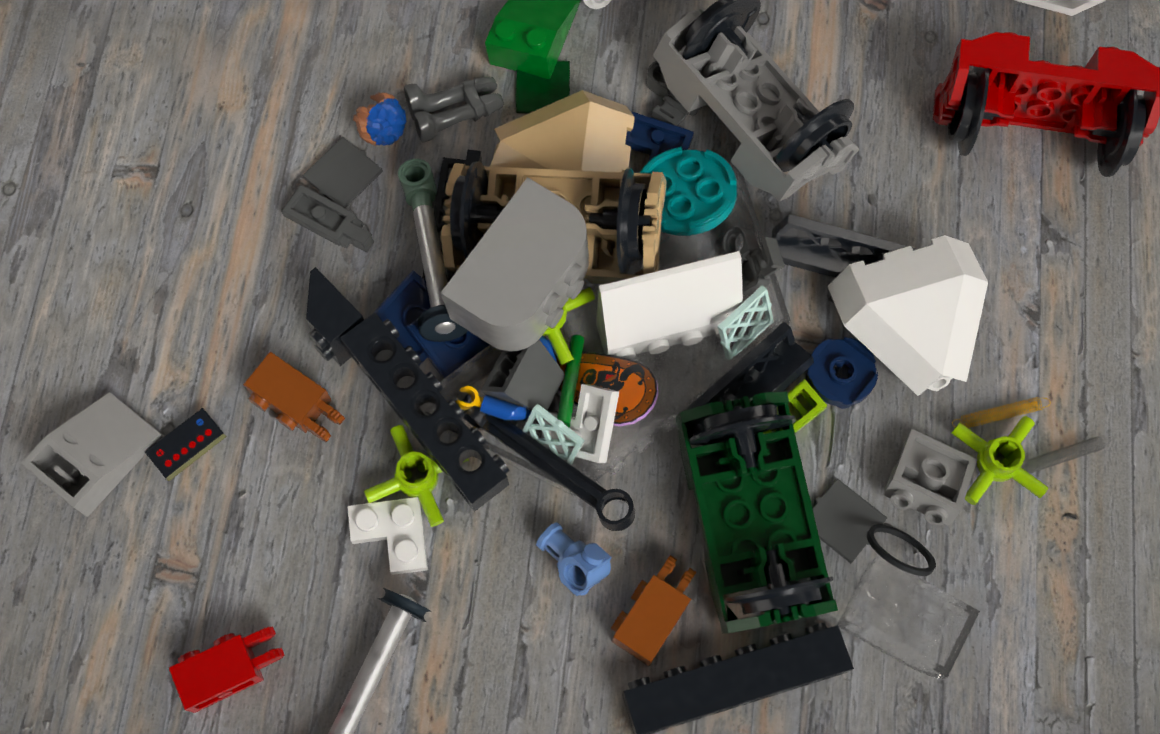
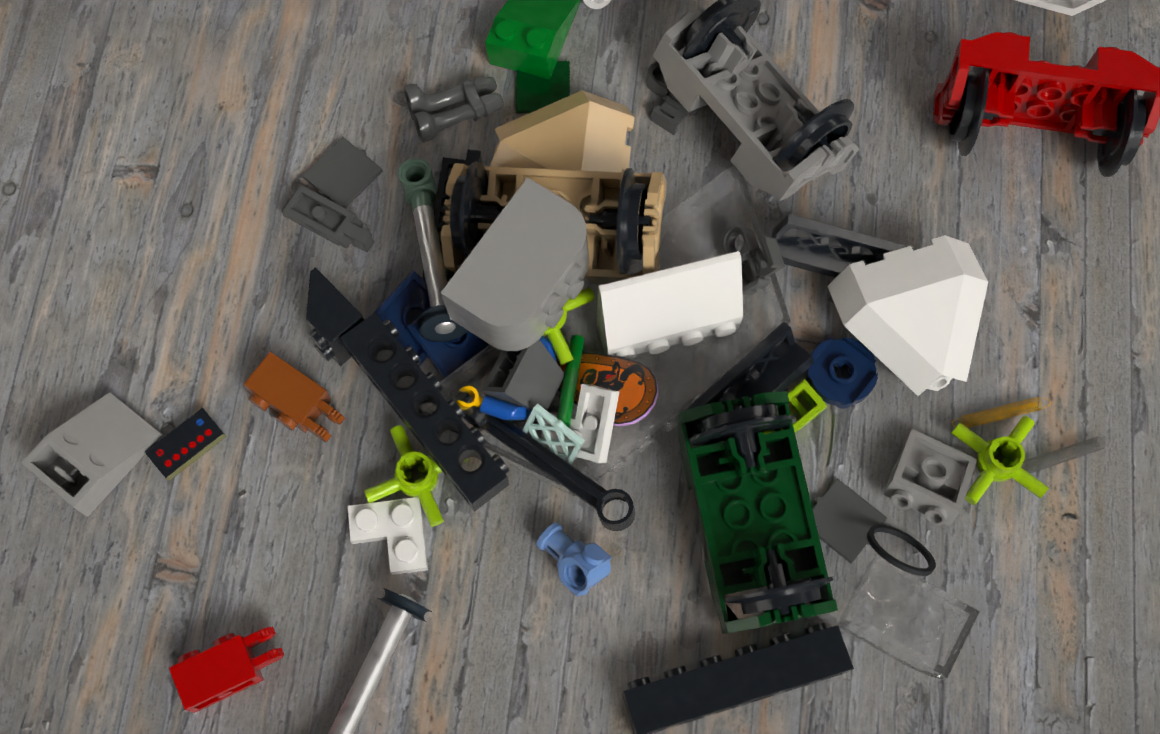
(381, 122): blue piece -> none
(653, 614): dark orange hinge -> none
(656, 136): dark blue plate -> none
(698, 190): teal tile -> none
(758, 325): light aqua window -> none

